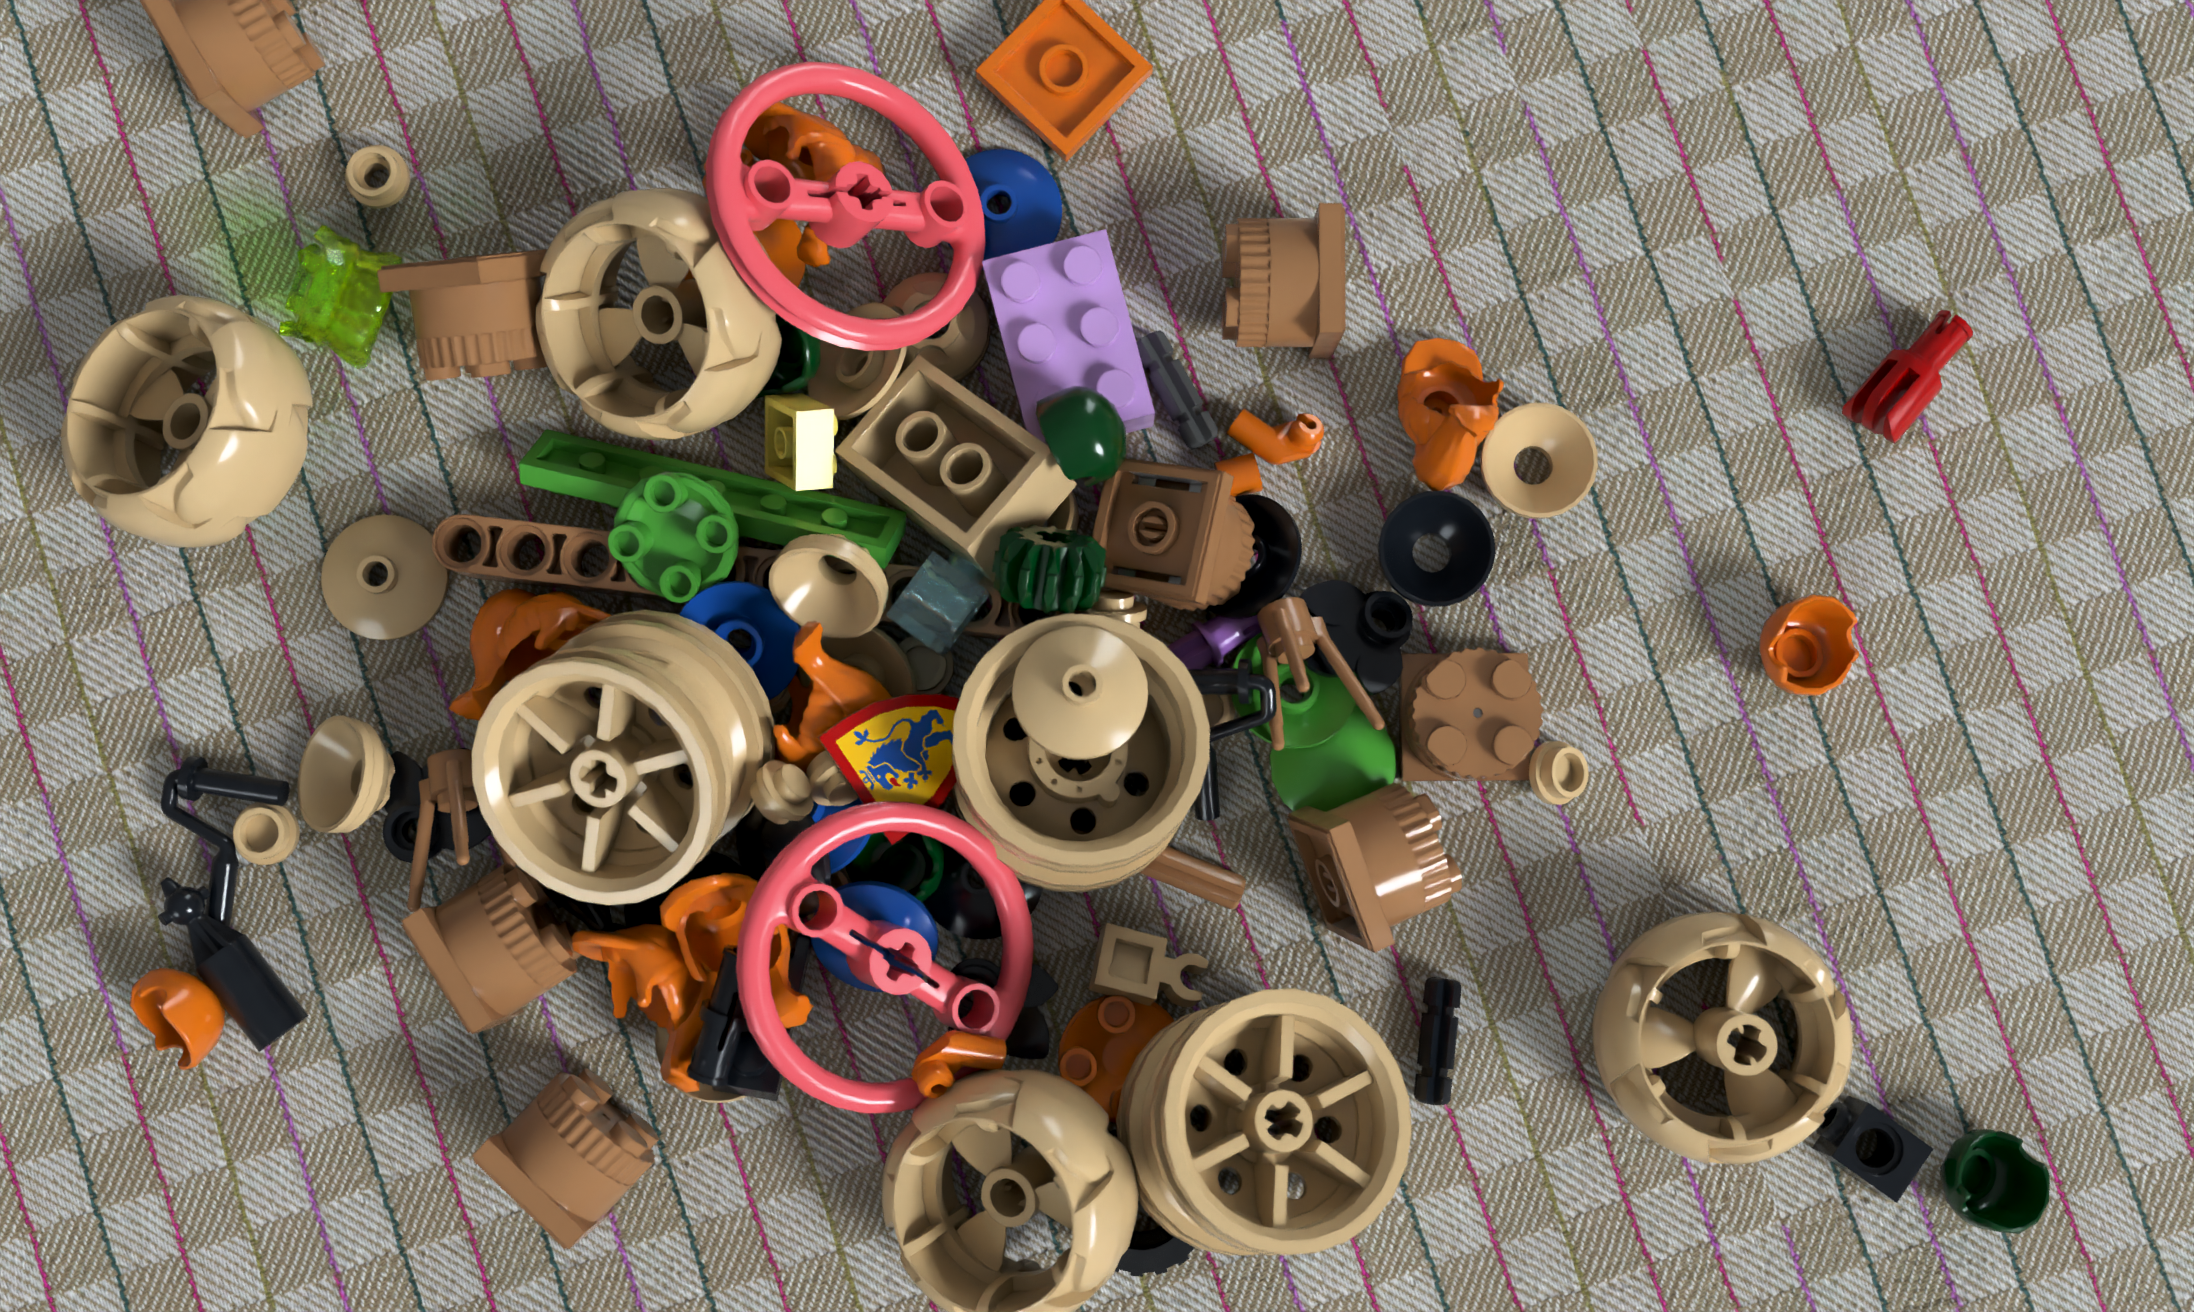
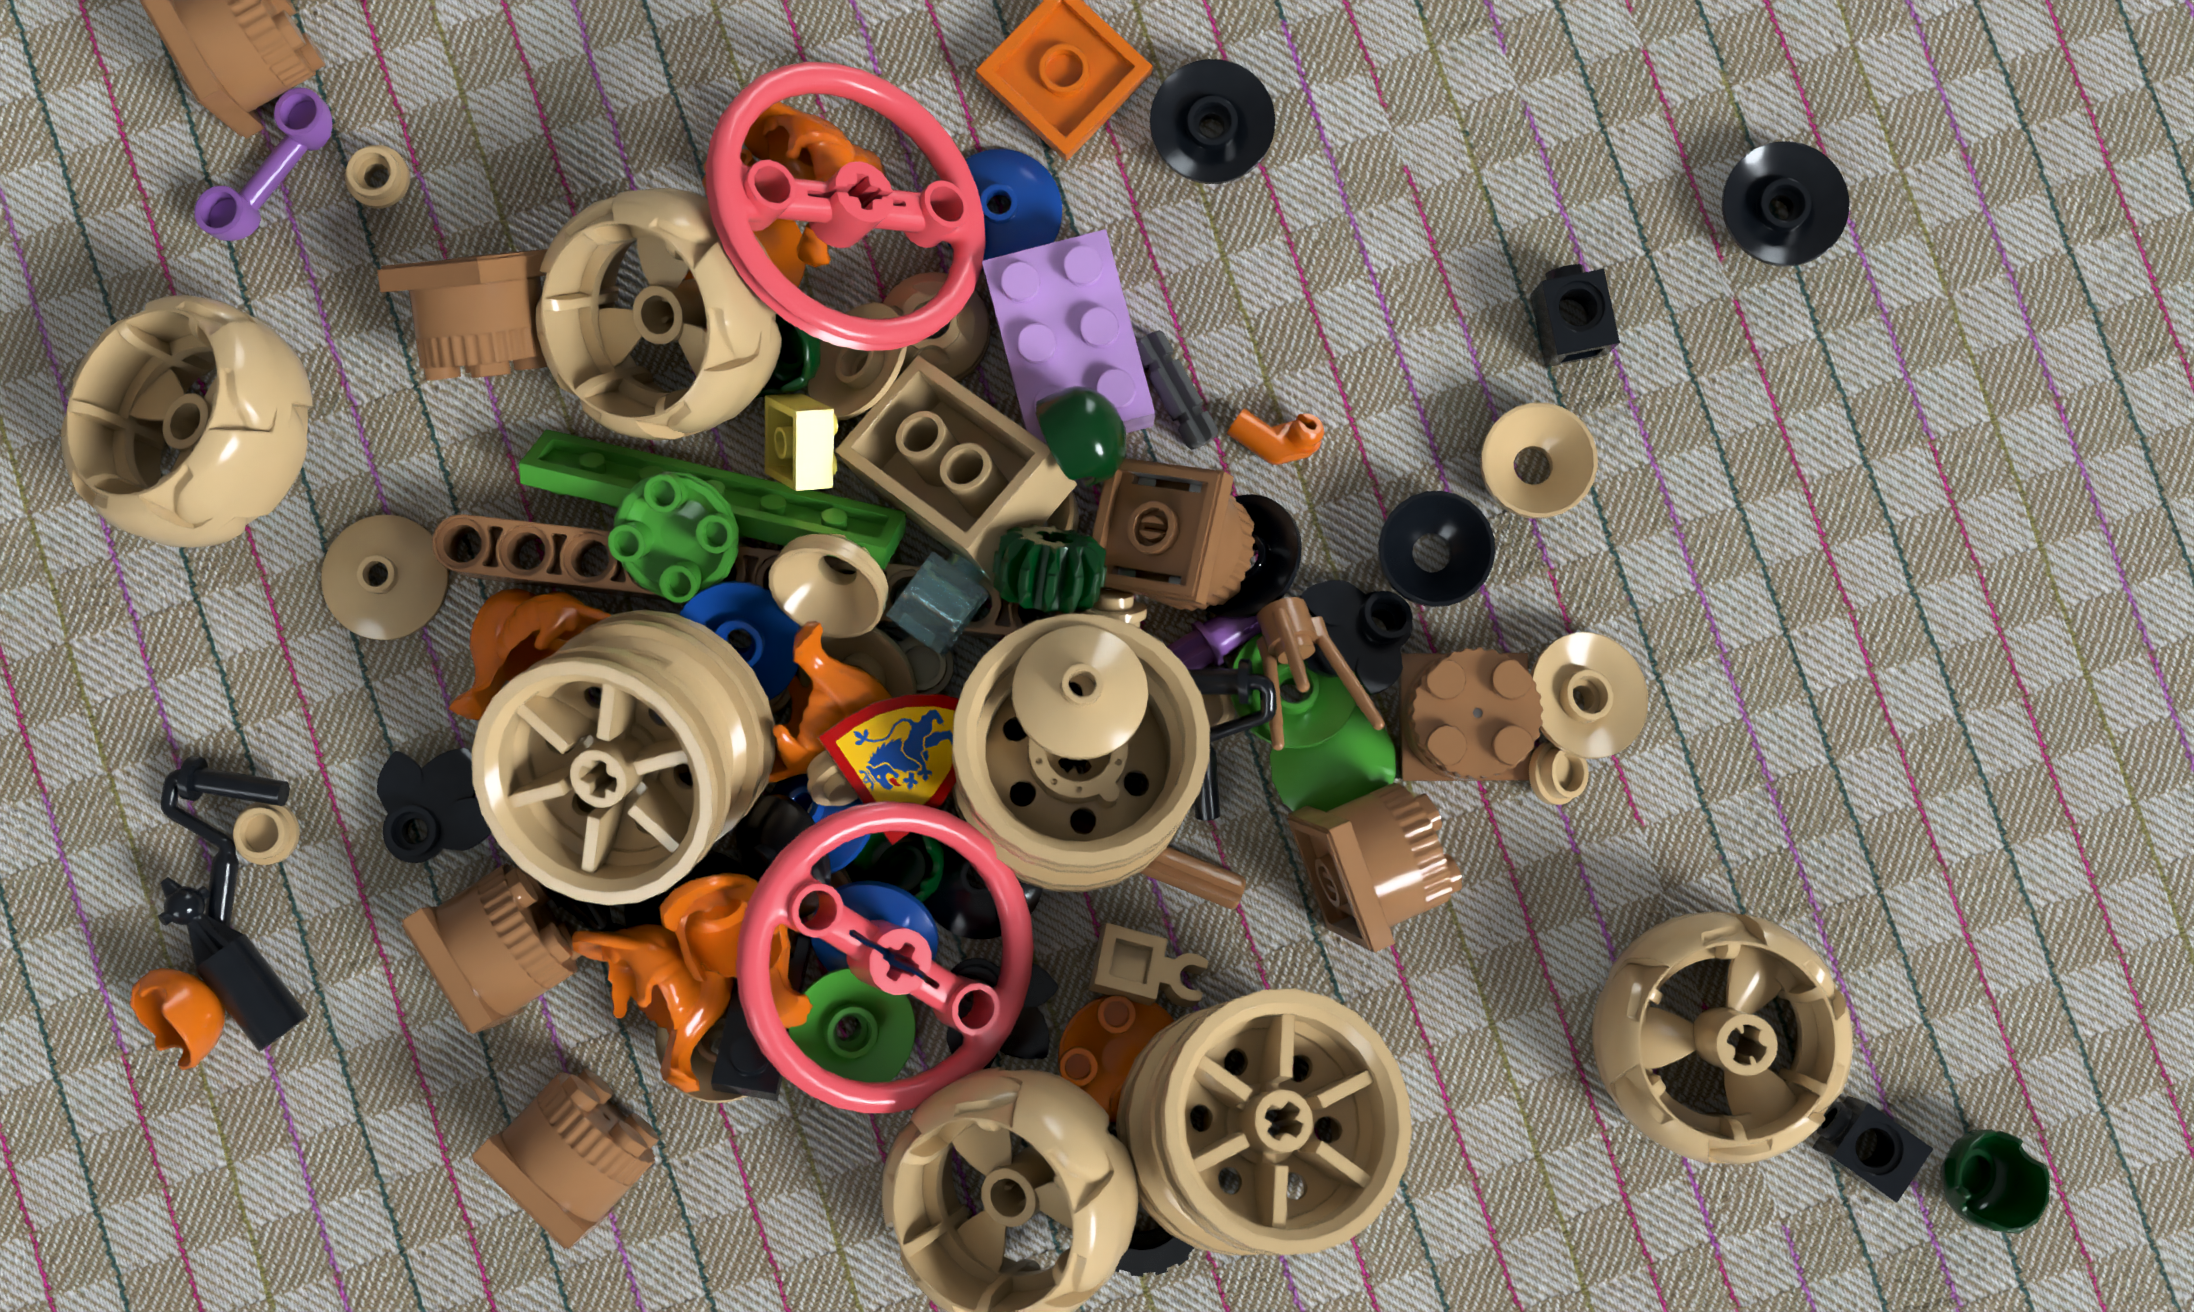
(236, 215): none -> medium lavender bar
(338, 297): clear neon green hair -> none
(343, 775): tan piece -> none
(452, 788): medium nougat plant -> none
(721, 1026): black pin -> none
(782, 792): tan plate -> none
(882, 1031): none -> bright green dish
(949, 1053): orange arm -> none
(1220, 93): none -> black dish
(1245, 473): orange piece -> none
(1286, 281): medium nougat piece -> none
(1437, 1041): black axle -> none
(1445, 432): orange piece -> none
(1568, 343): none -> black brick
(1611, 690): none -> tan dish
(1808, 188): none -> black dish
(1808, 645): orange hair -> none
(1907, 379): red arm -> none

